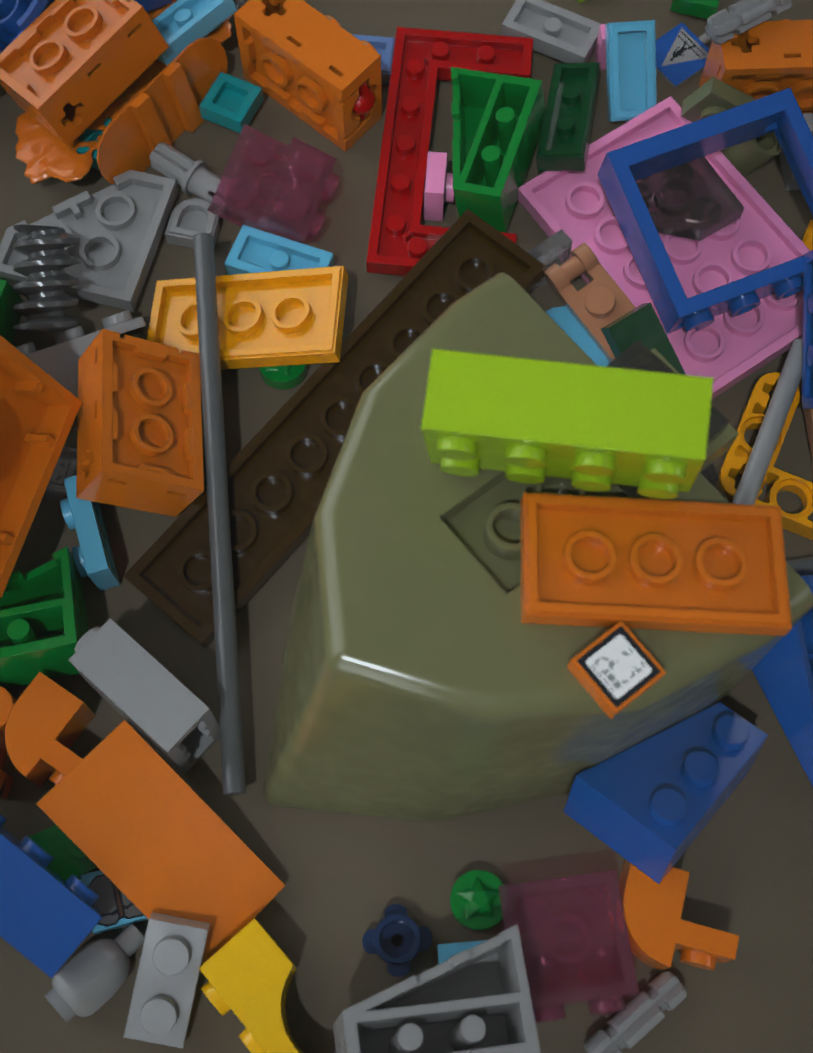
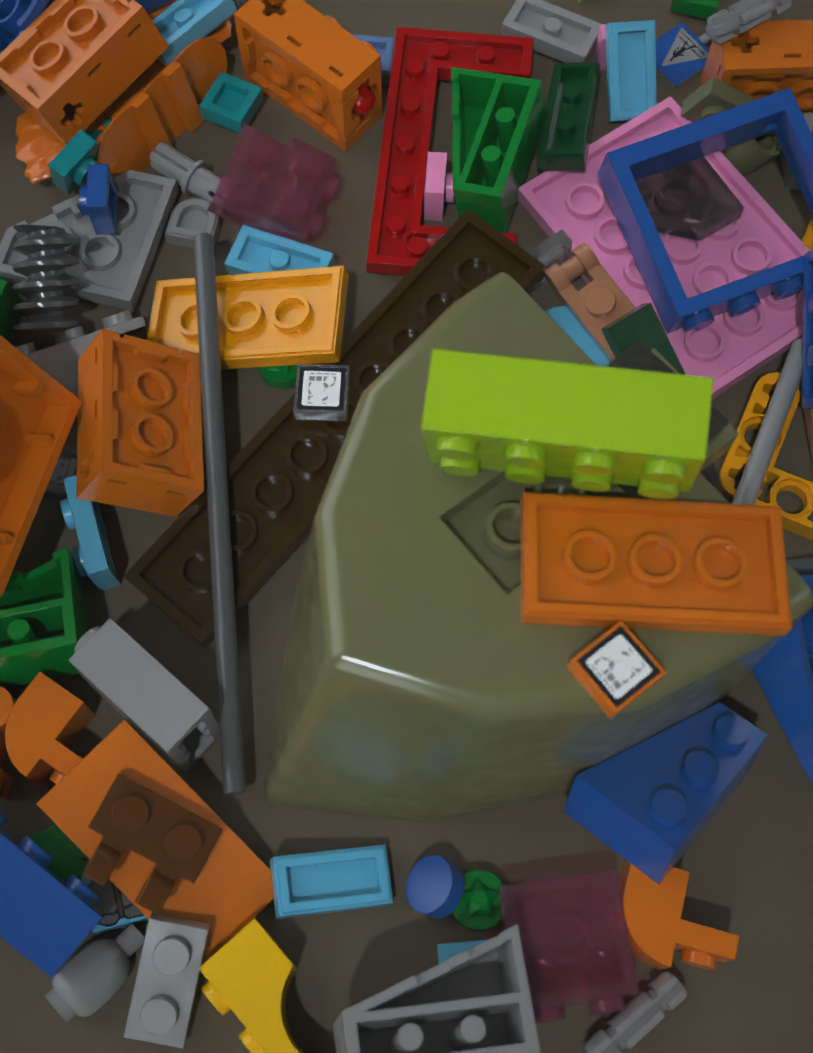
(72, 162): none -> teal plate
(99, 199): none -> blue plate
(155, 830): none -> reddish brown plate
(322, 392): none -> tile
(330, 881): none -> medium azure tile
(397, 957): dark blue plate -> none
(435, 886): none -> blue tile

